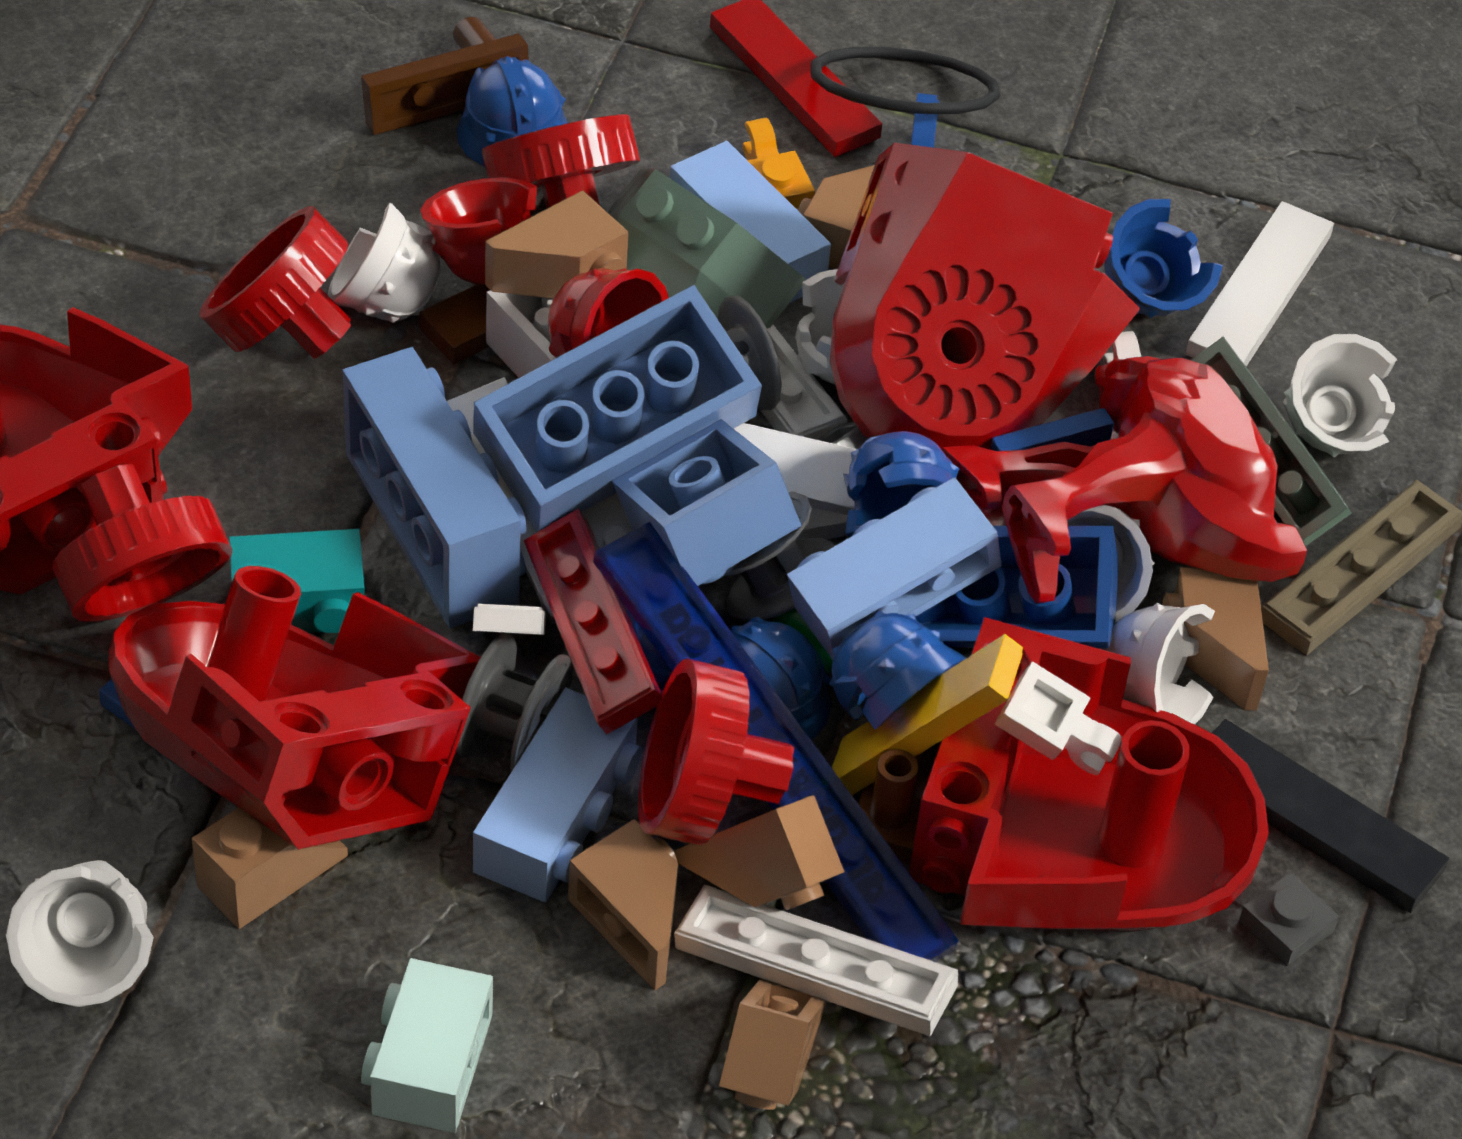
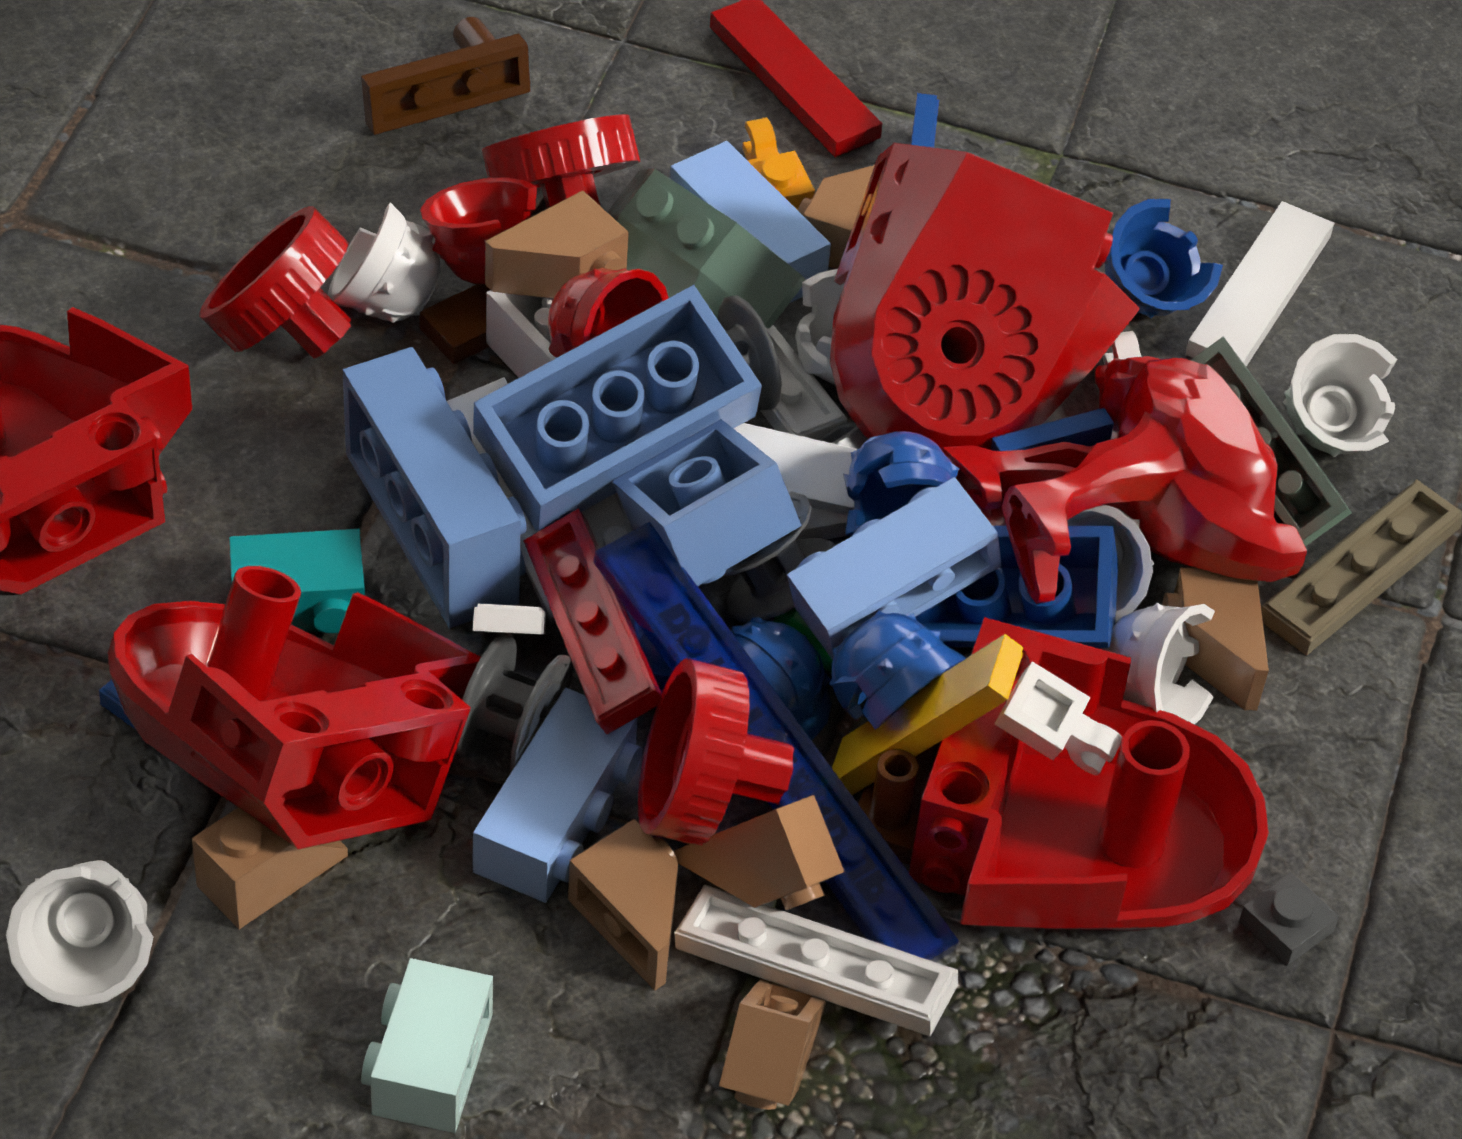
(138, 549): red piece -> none
(506, 103): blue helmet -> none
(902, 105): black piece -> none
(1338, 824): black tile -> none

